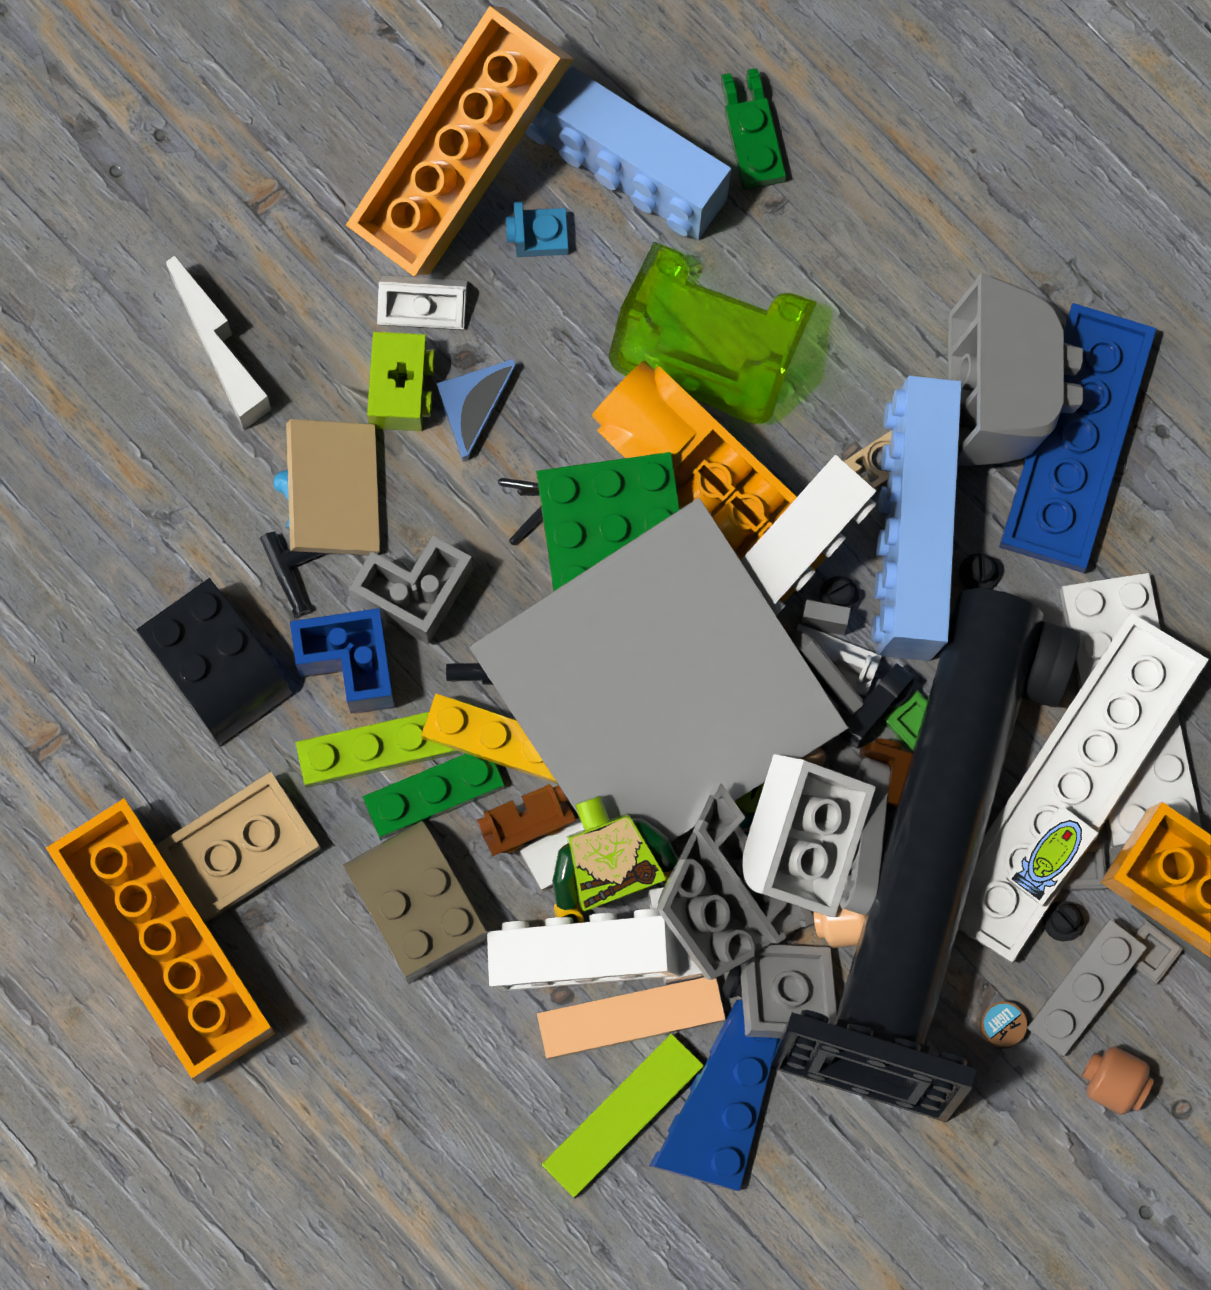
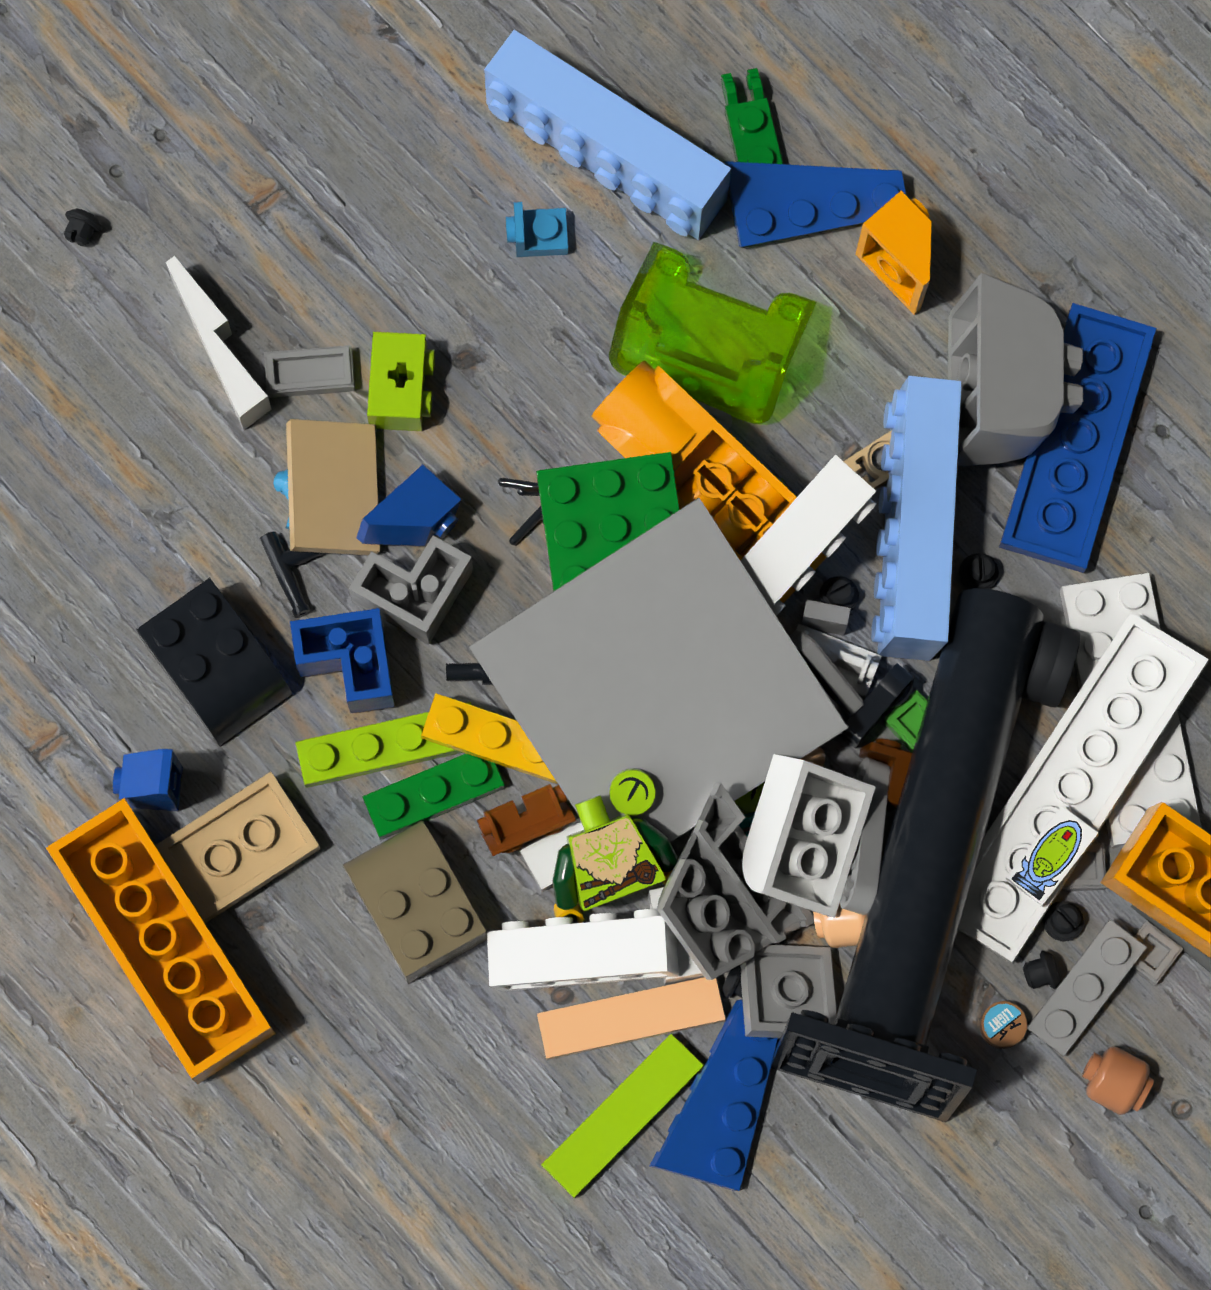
(81, 226): none -> black piece
(150, 780): none -> blue slope
(309, 371): none -> light grey tile
(412, 512): none -> blue slope
(422, 302): white slope -> none
(459, 141): light orange brick -> none
(471, 402): tile -> none
(632, 791): none -> lime tile
(800, 199): none -> blue wing
(898, 248): none -> light orange slope
(1042, 971): none -> black piece

